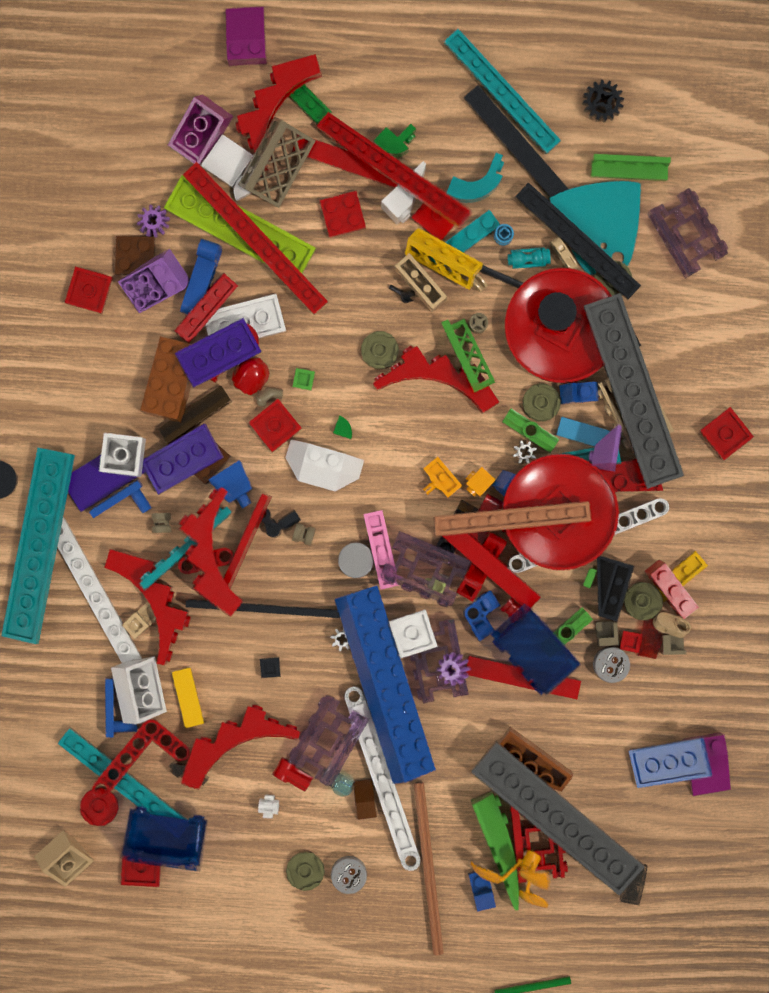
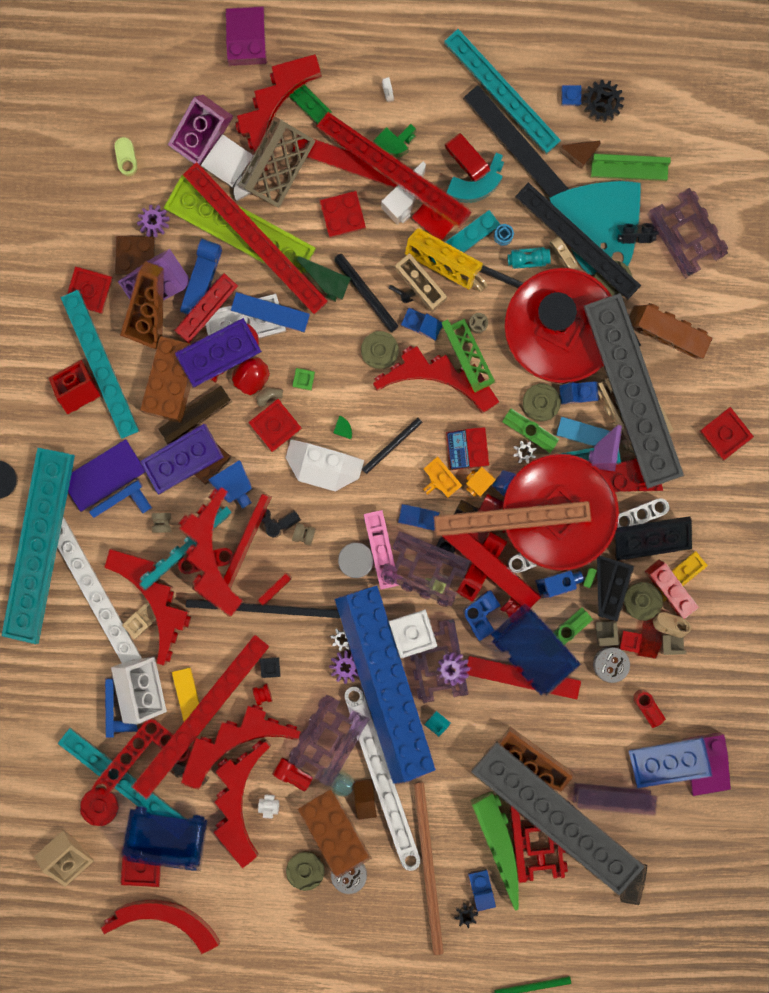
(74, 387): none -> red slope
(100, 364): none -> teal plate
(122, 454): white brick -> none
(125, 152): none -> yellowish green piece
(145, 310): none -> dark orange wedge
(168, 912): none -> red arch
(200, 717): none -> red plate
(233, 831): none -> red arch
(262, 694): none -> red wheel
(269, 594): none -> red tile
(270, 312): none -> blue tile
(324, 279): none -> dark green slope
(334, 833): none -> dark orange brick
(344, 673): none -> medium lavender gear
(366, 293): none -> black axle
(387, 89): none -> white tile
(392, 445): none -> black bar
(417, 517): none -> blue slope
(422, 324): none -> blue slope
(437, 723): none -> teal plate
(465, 909): none -> black gear
(467, 157): none -> red beam
(467, 448): none -> slope
(527, 871): light orange plant -> none
(553, 586): none -> blue torso
(571, 95): none -> blue plate
(580, 152): none -> reddish brown slope
(614, 798): none -> clear purple fence
(646, 233): none -> black hinge
(649, 709): none -> red piece
(653, 538): none -> black tile
(670, 330): none -> dark orange wedge

